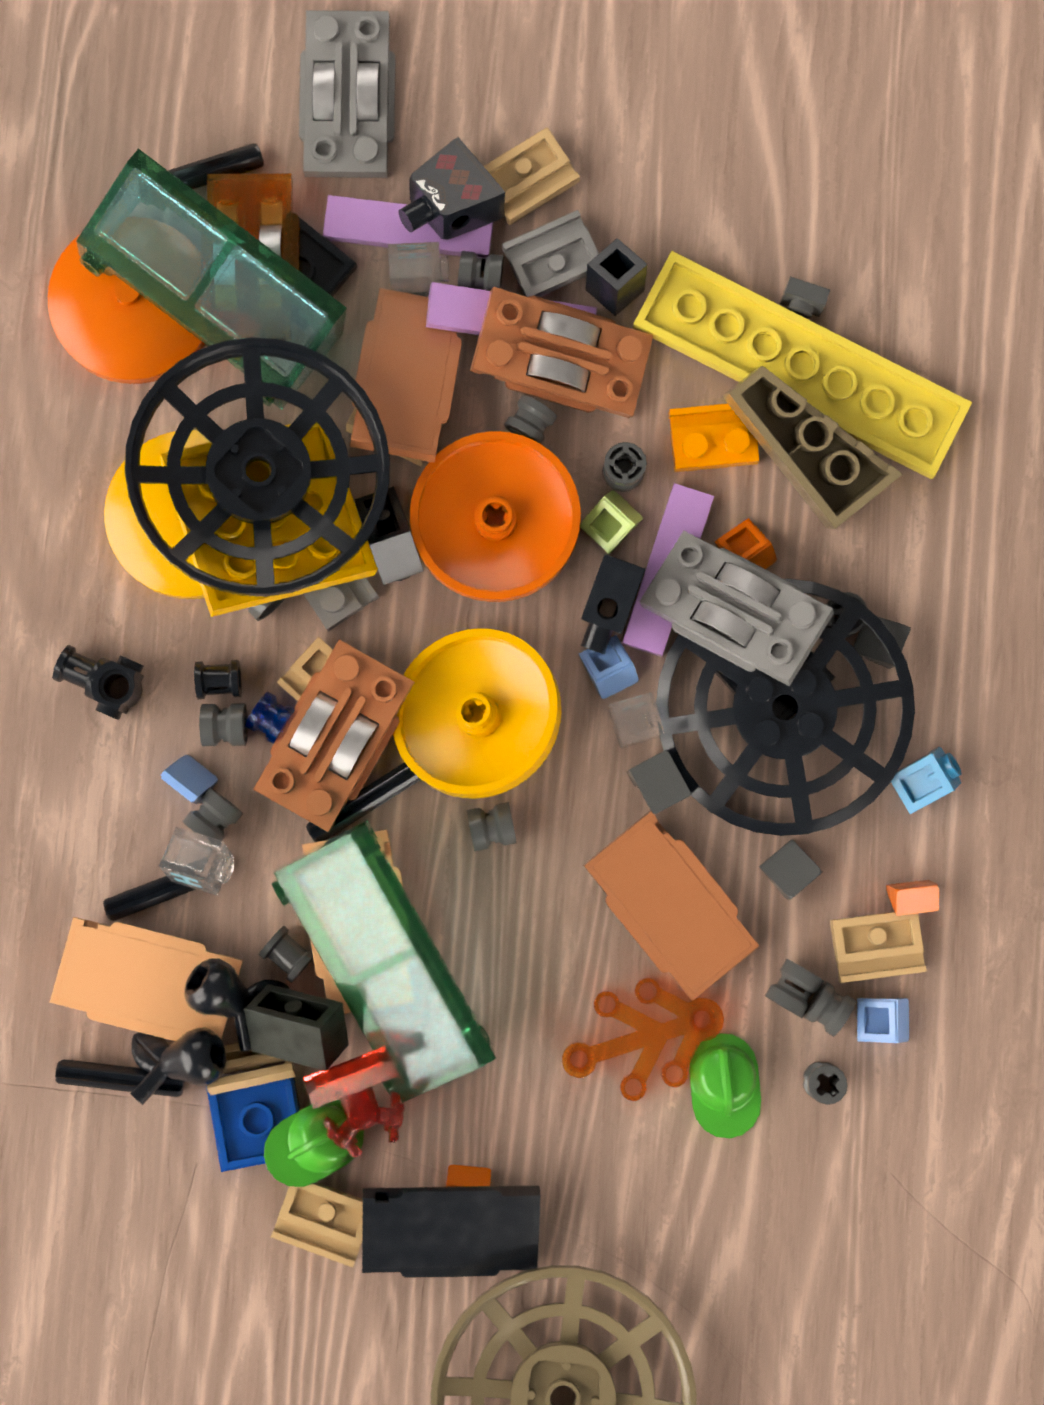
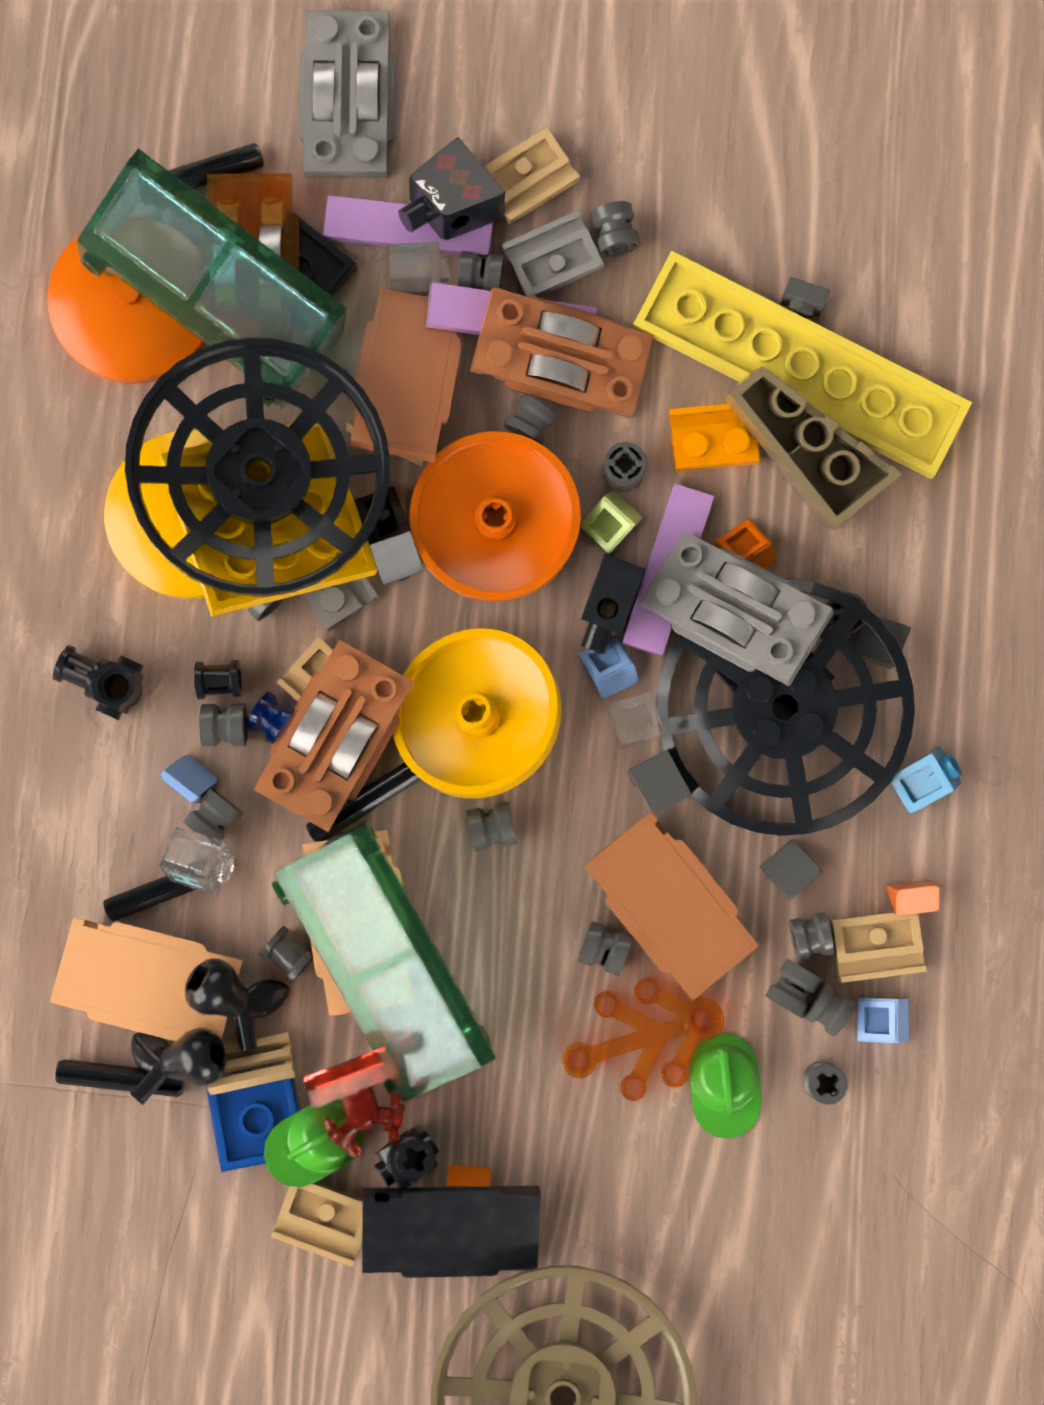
(296, 1027): pearl dark grey brick -> none
(407, 1159): none -> black connector
(597, 941): none -> dark grey wheel
(616, 232): none -> dark grey wheel
(616, 277): black brick -> none
(811, 936): none -> dark grey wheel

